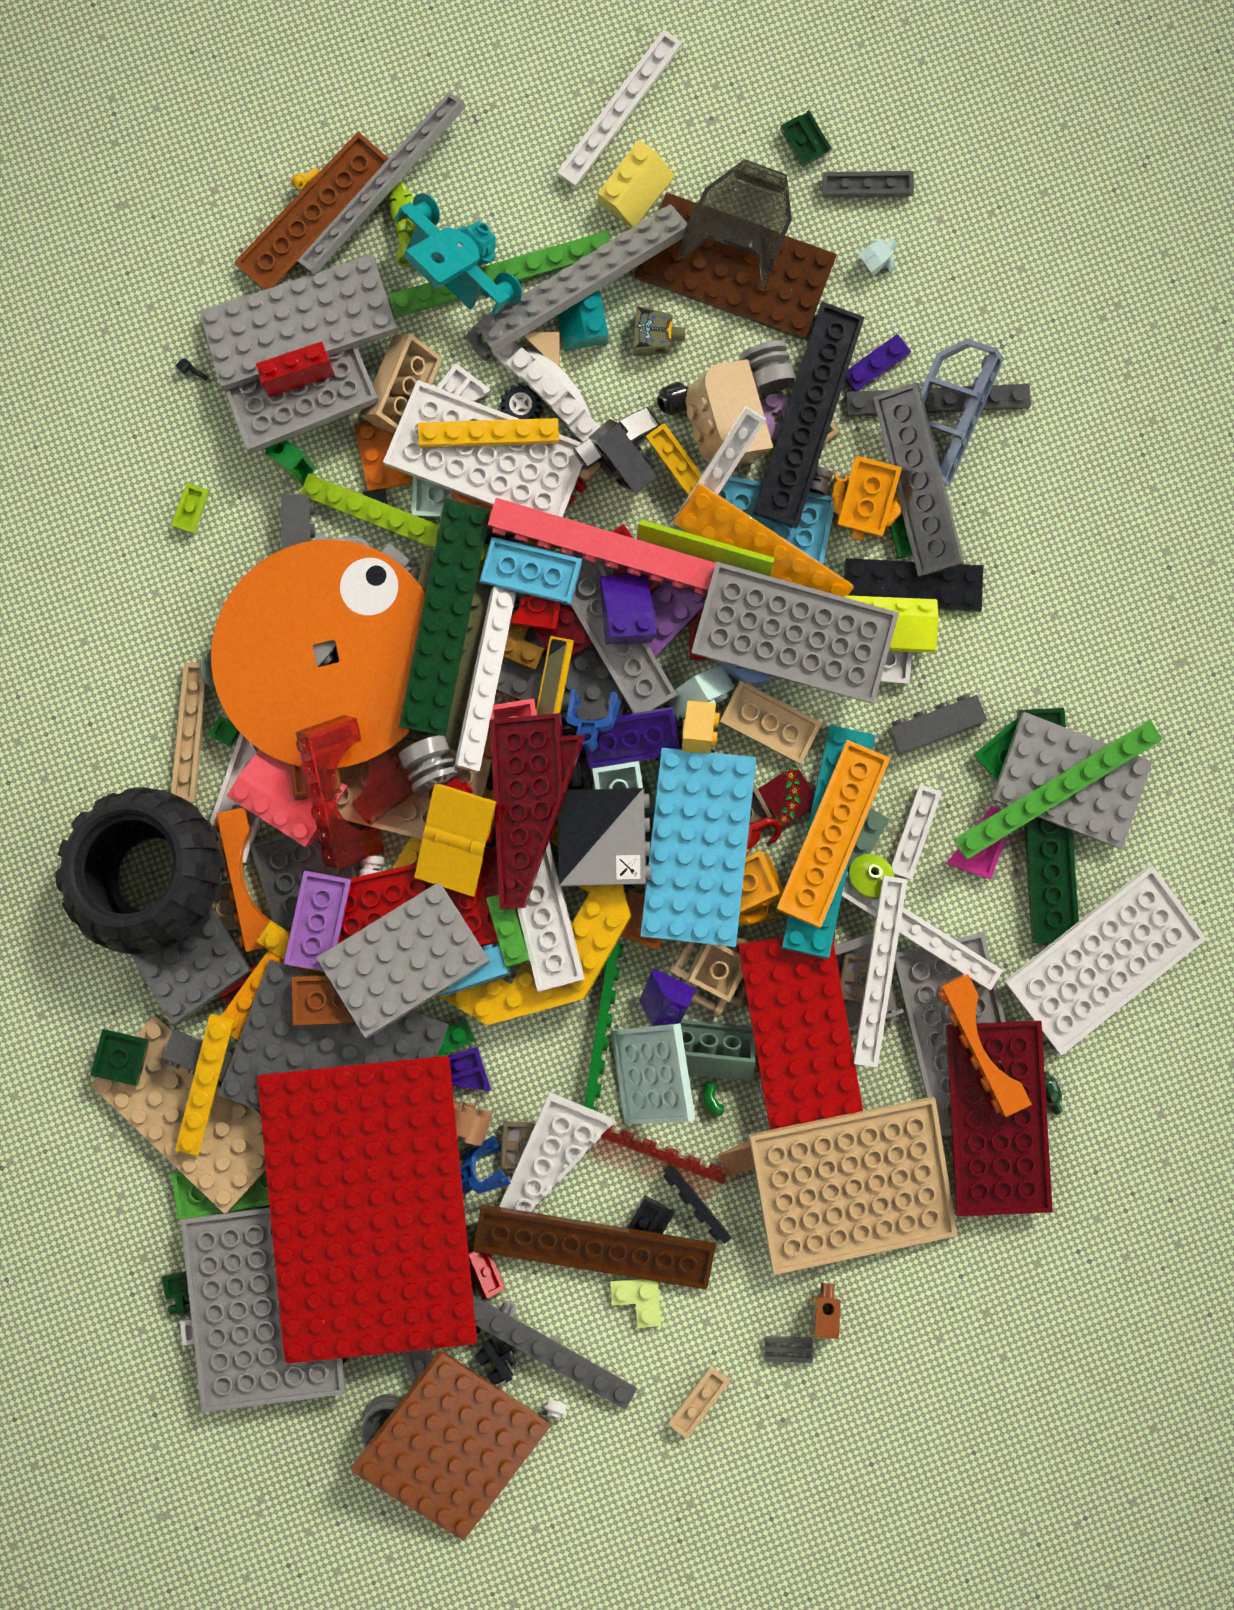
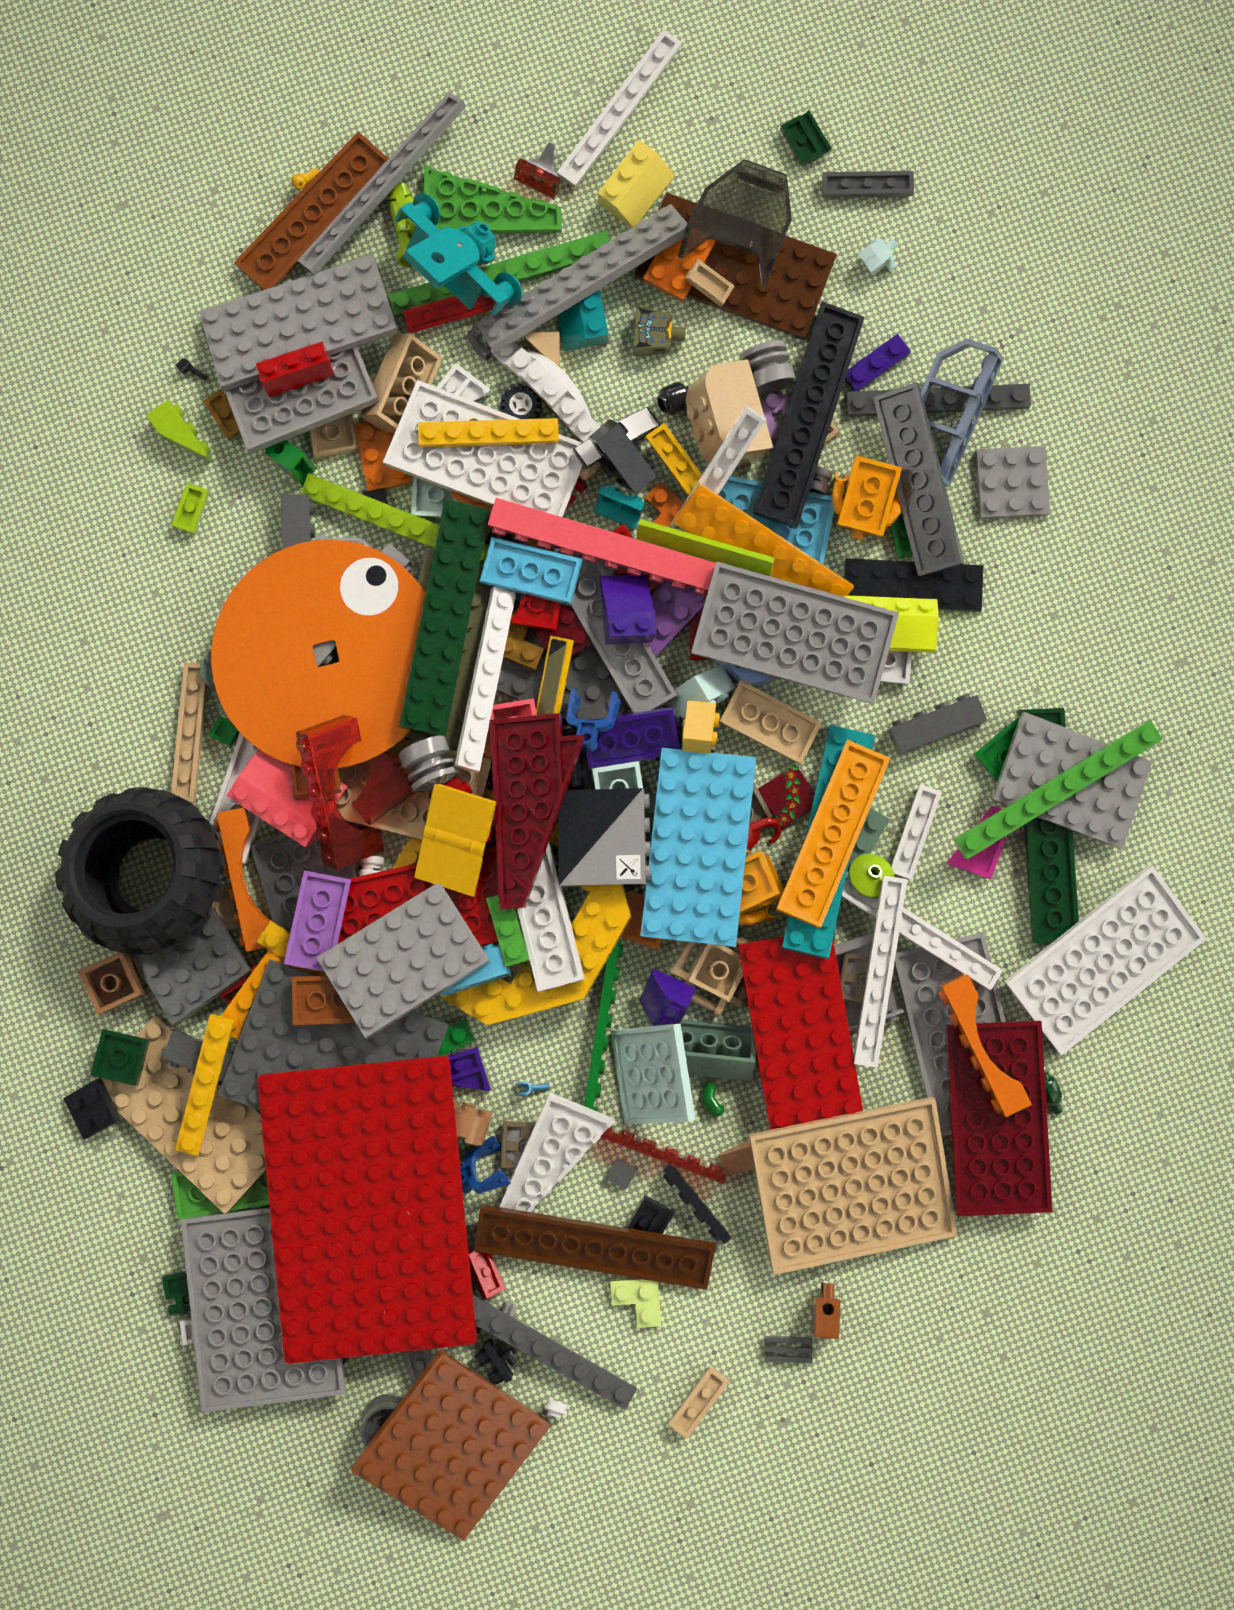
(92, 1108): none -> black plate
(112, 982): none -> medium nougat brick
(172, 427): none -> lime slope
(222, 413): none -> pearl gold plate
(334, 438): none -> tan tile
(443, 311): none -> red plate
(471, 201): none -> bright green wing
(531, 1087): none -> dark azure hand
(539, 172): none -> clear red piece
(618, 506): none -> teal bracket
(621, 1173): none -> dark grey tile
(665, 503): none -> orange plate
(669, 270): none -> orange plate
(709, 282): none -> tan tile
(1012, 482): none -> light grey plate

